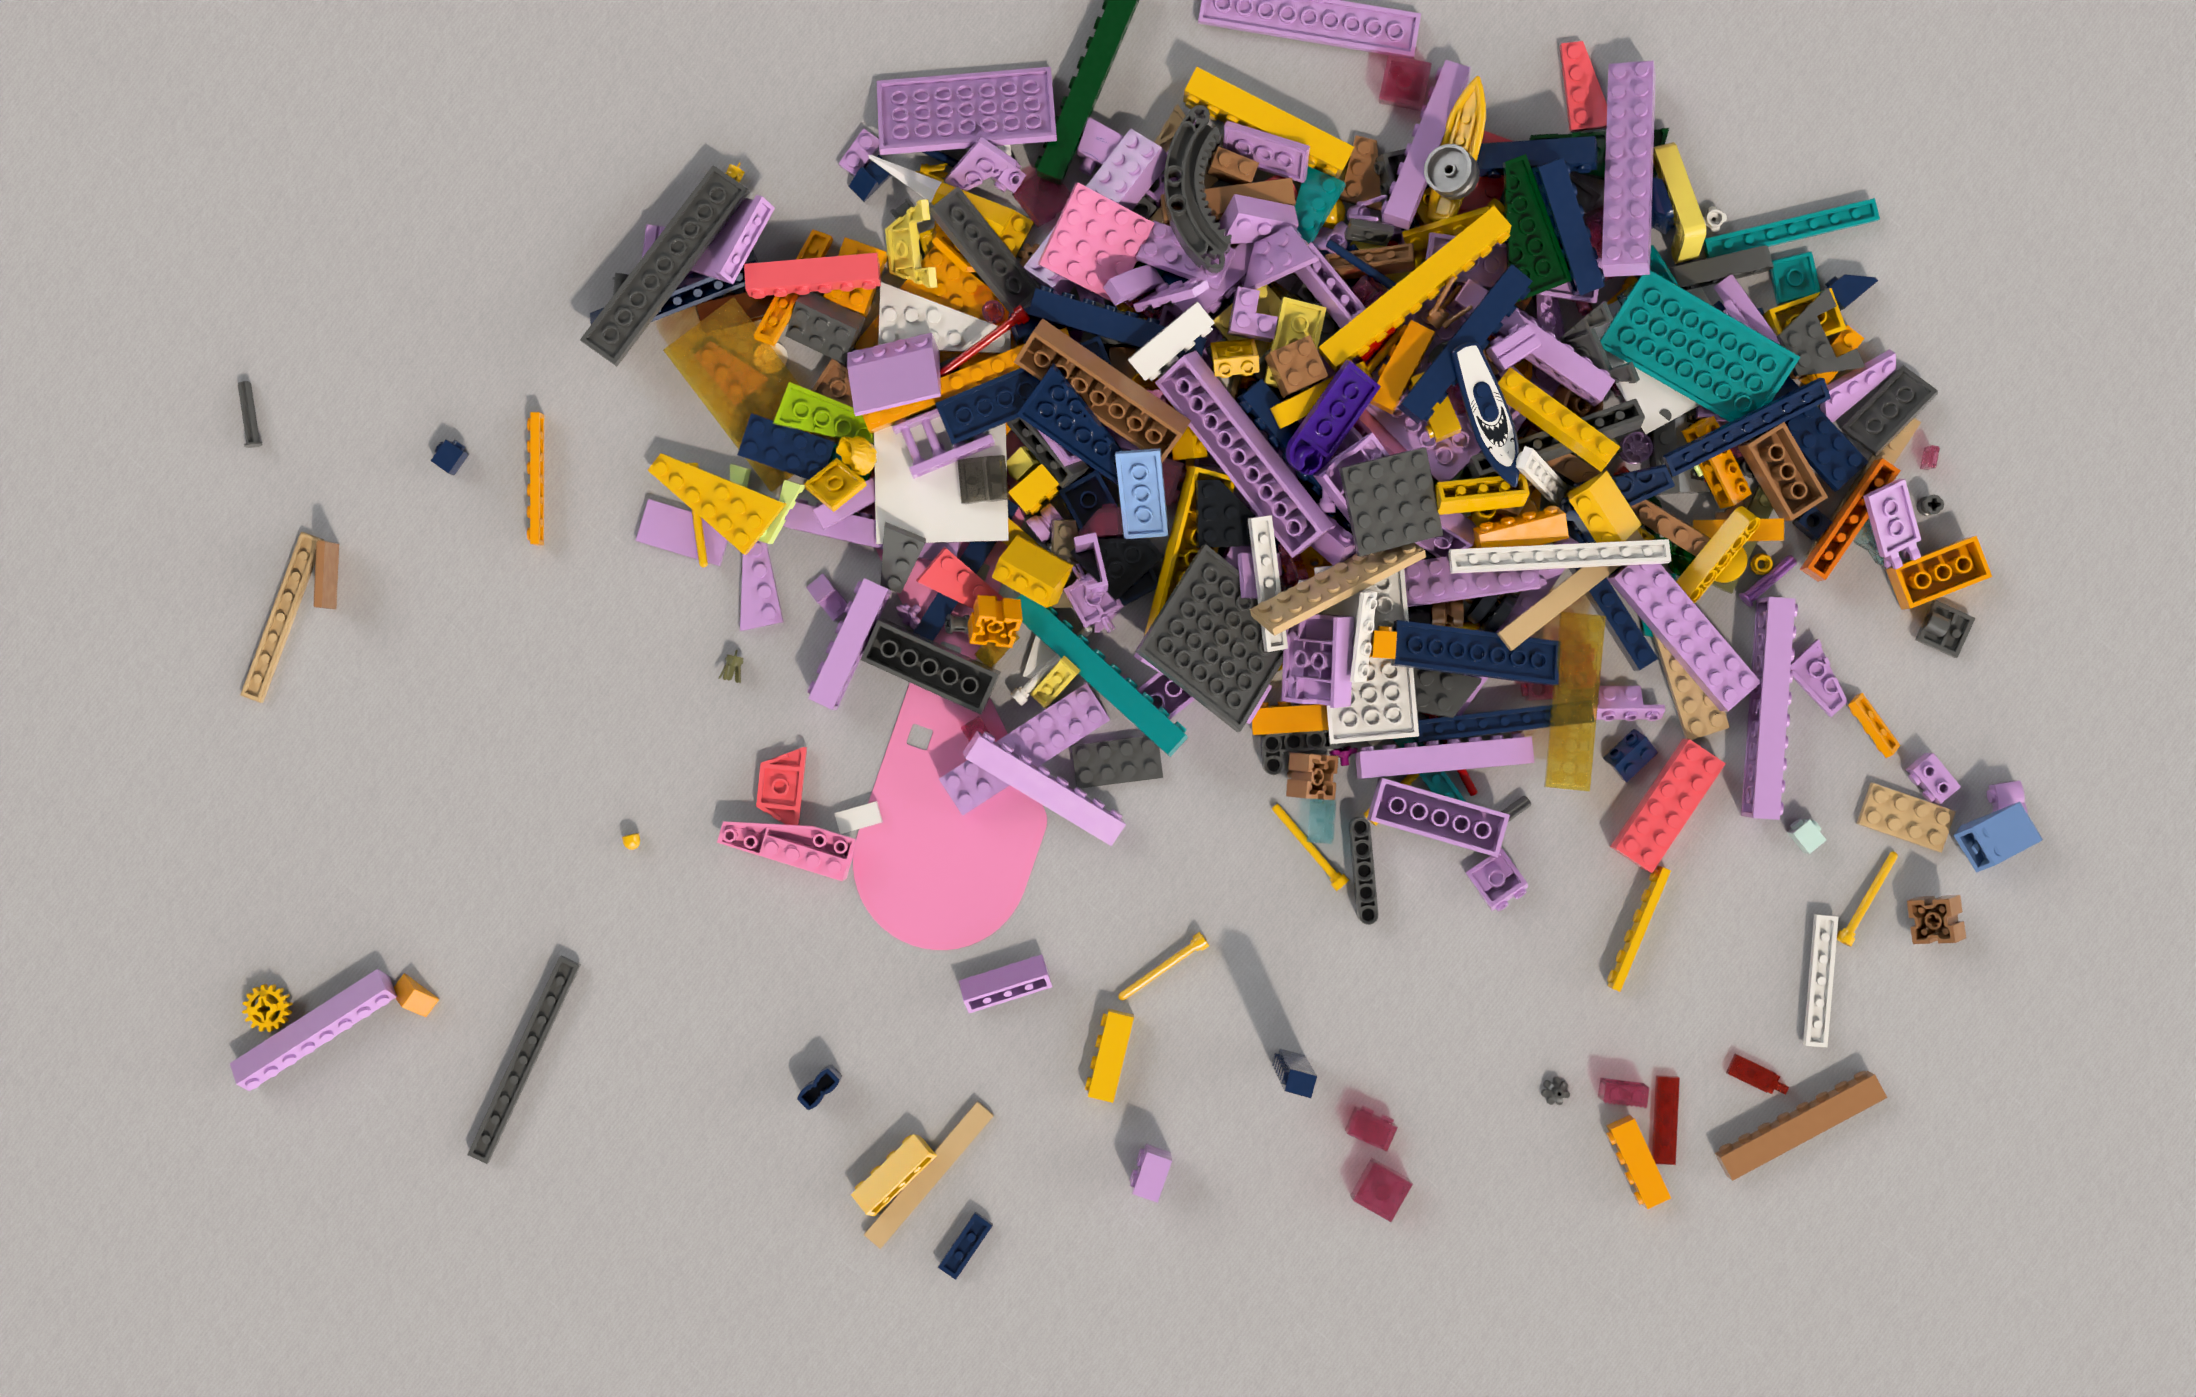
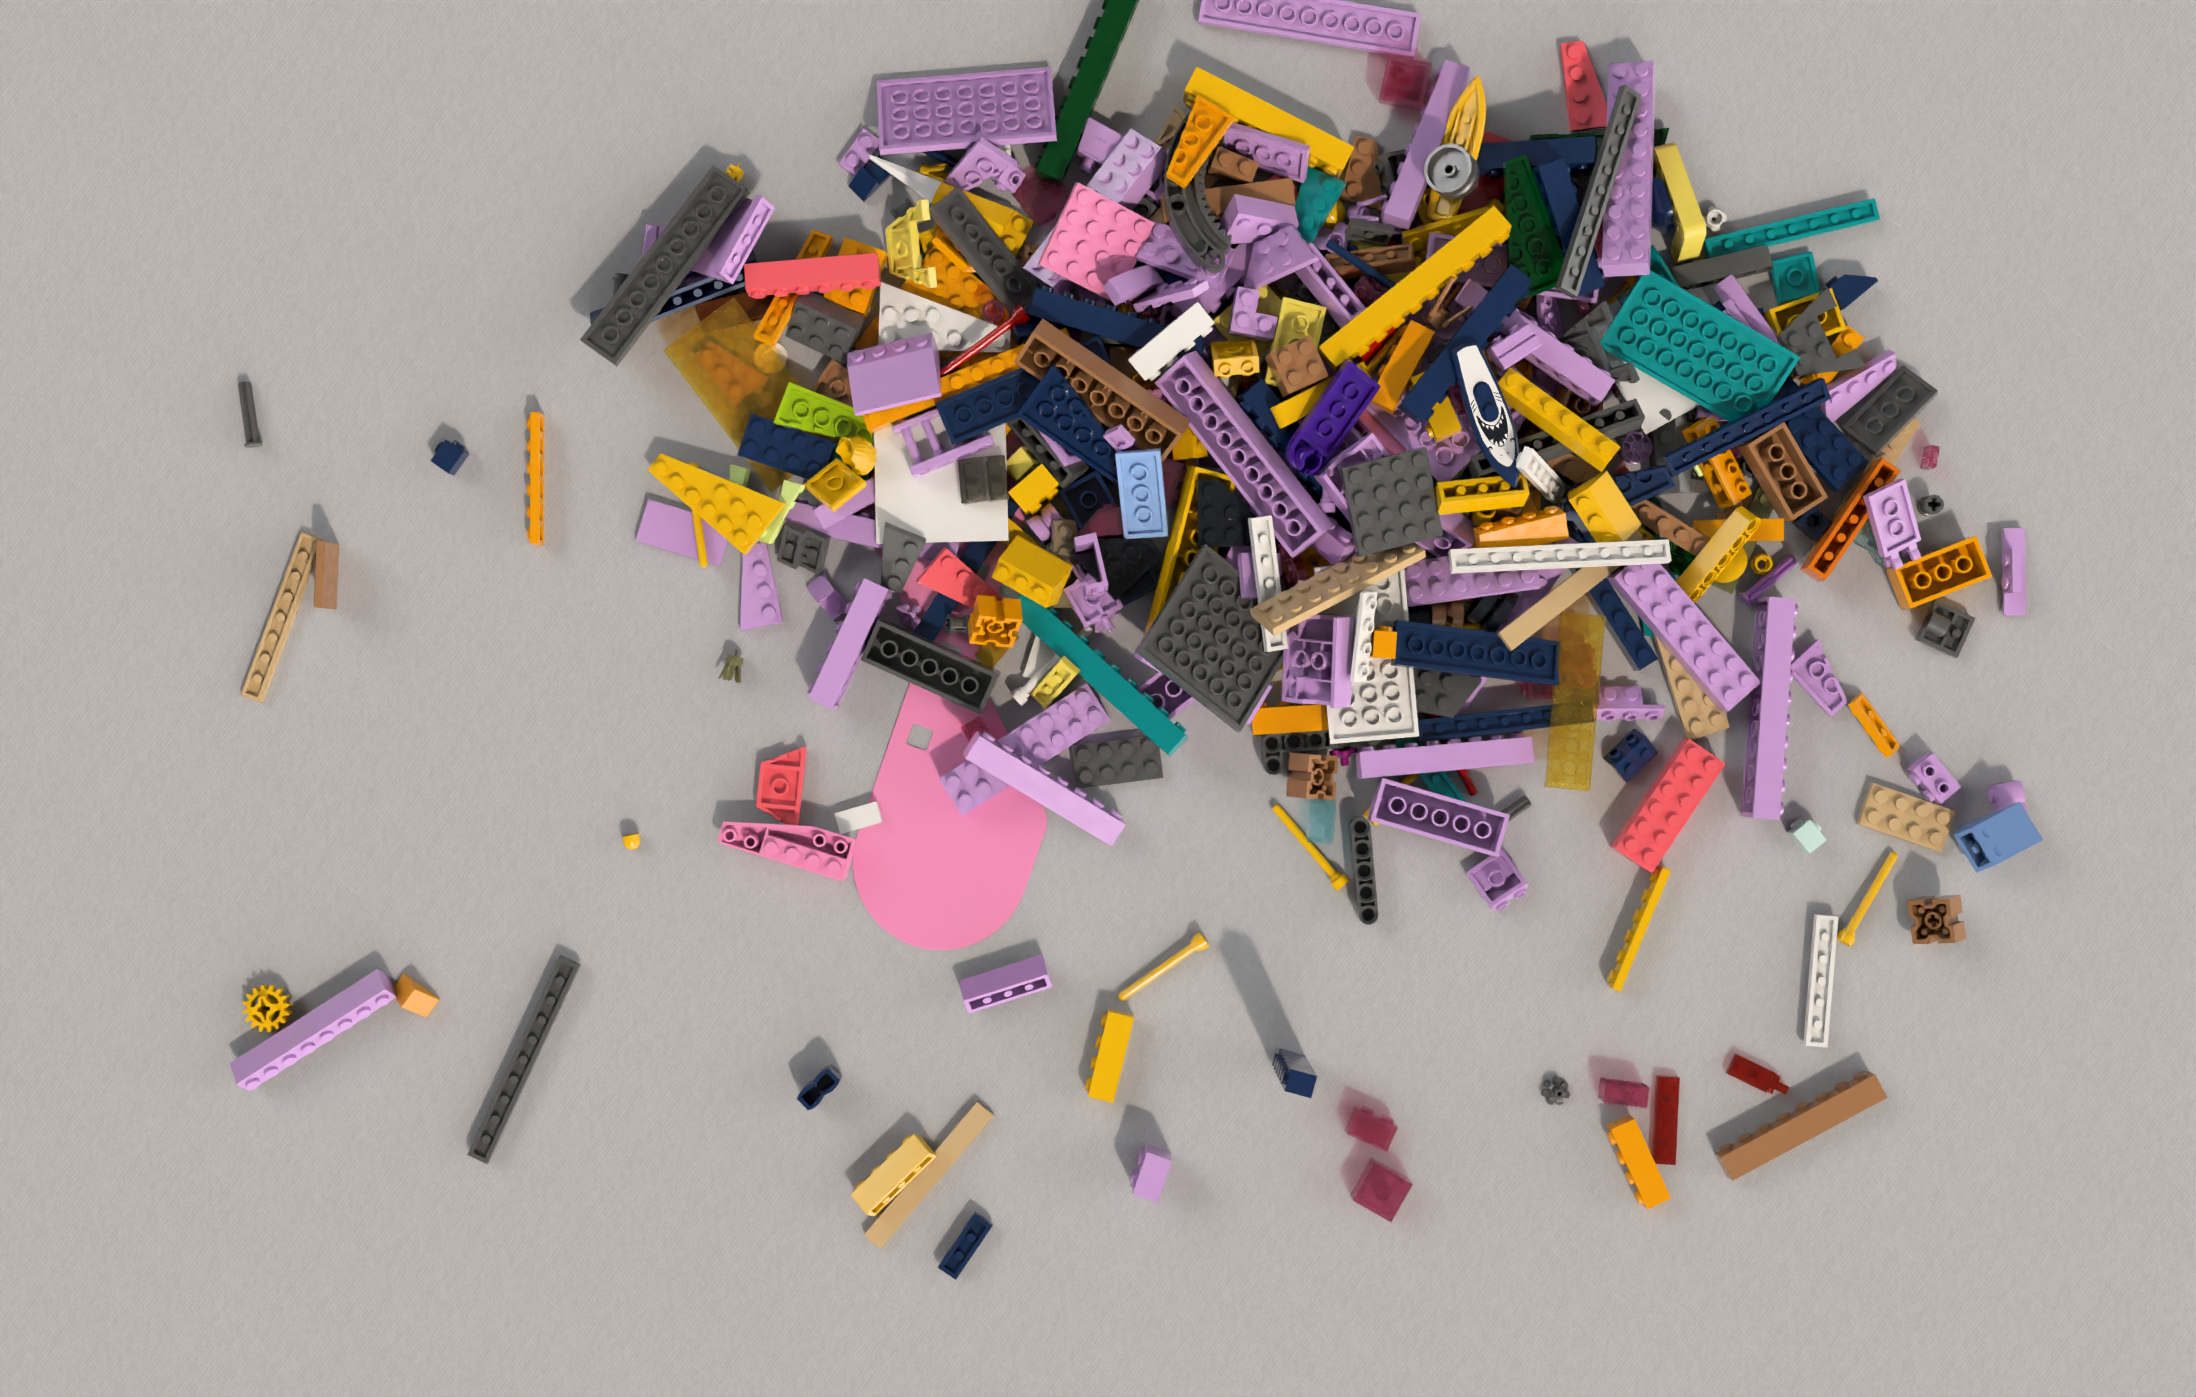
(803, 548): none -> dark grey slope
(1119, 438): none -> lavender plate
(1201, 135): none -> light orange wing
(1598, 191): none -> dark grey plate
(2013, 572): none -> lavender bracket

